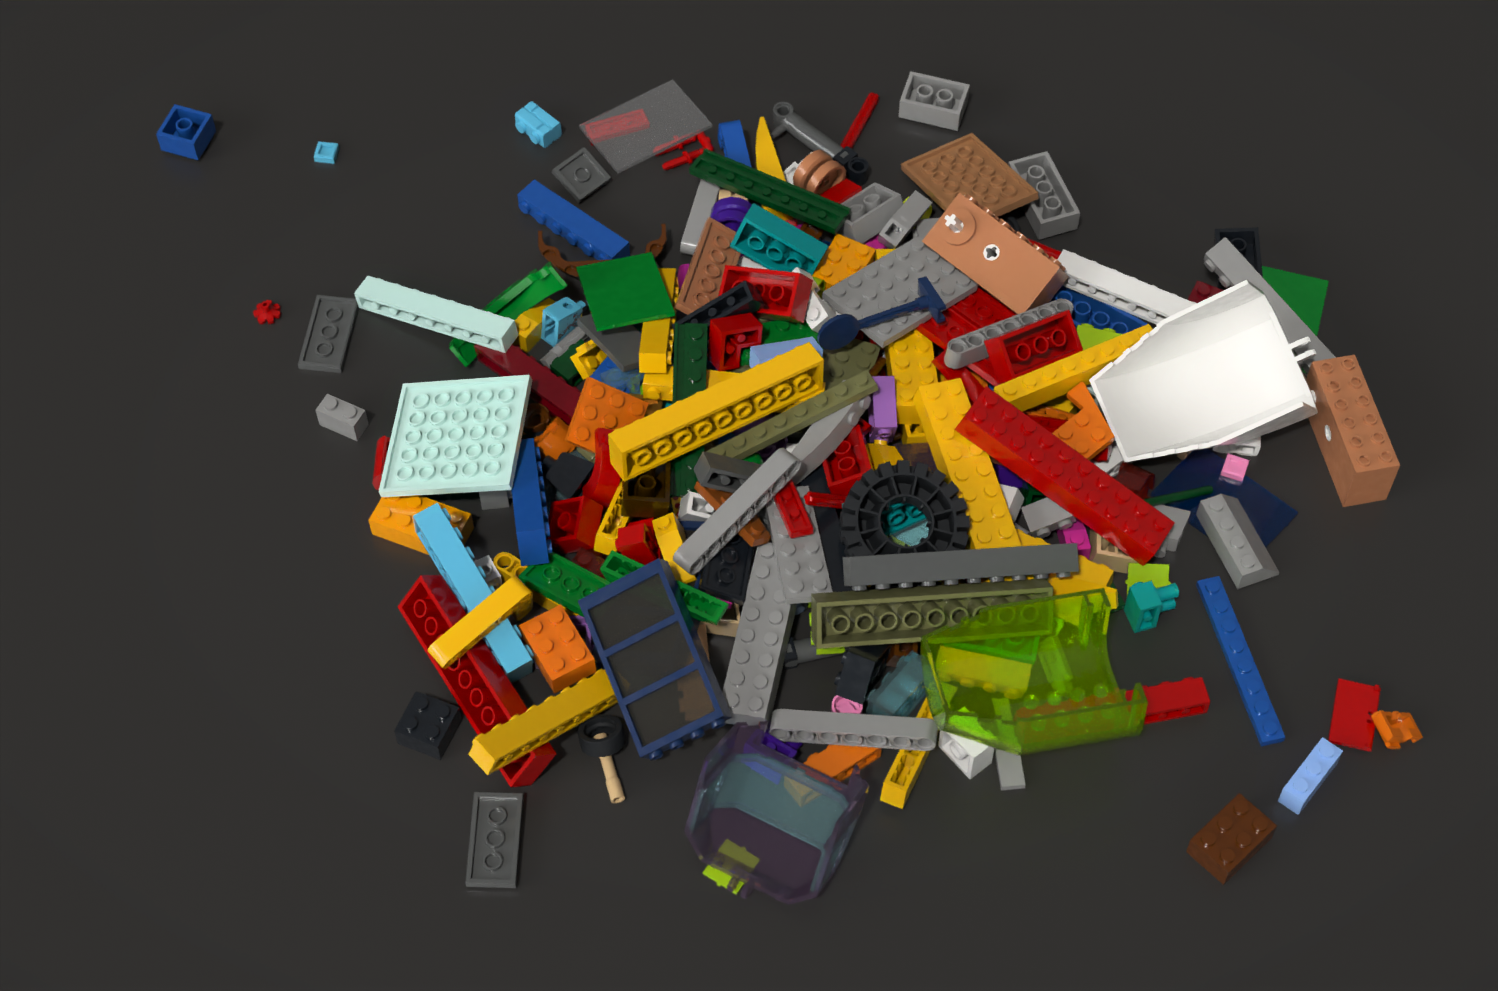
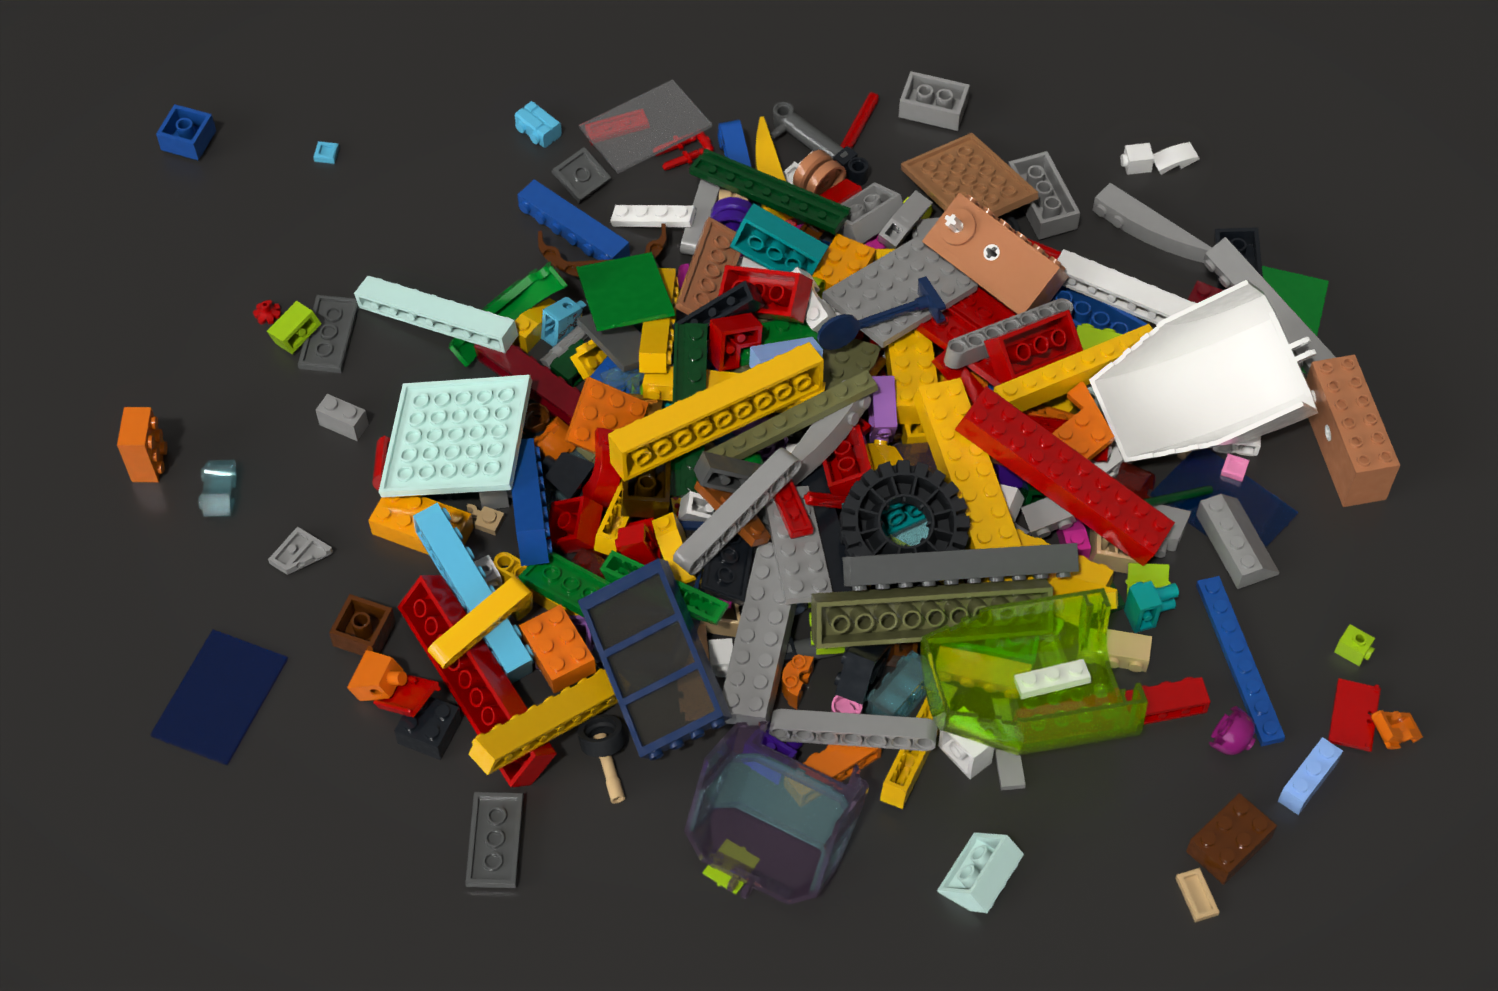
(141, 444): none -> orange brick
(218, 479): none -> clear light blue brick
(219, 697): none -> clear blue piece
(294, 327): none -> lime brick
(299, 551): none -> light grey wing
(362, 626): none -> reddish brown brick
(376, 677): none -> orange torso
(409, 697): none -> red door
(487, 519): none -> tan plate
(653, 215): none -> white plate
(720, 654): none -> white brick
(794, 675): none -> orange cylinder
(981, 871): none -> light aqua slope
(1052, 678): none -> white plate
(1128, 650): none -> tan brick
(1137, 158): none -> white brick
(1147, 224): none -> light grey slope
(1176, 155): none -> white slope
(1197, 895): none -> tan tile
(1234, 733): none -> magenta cylinder
(1355, 645): none -> lime brick

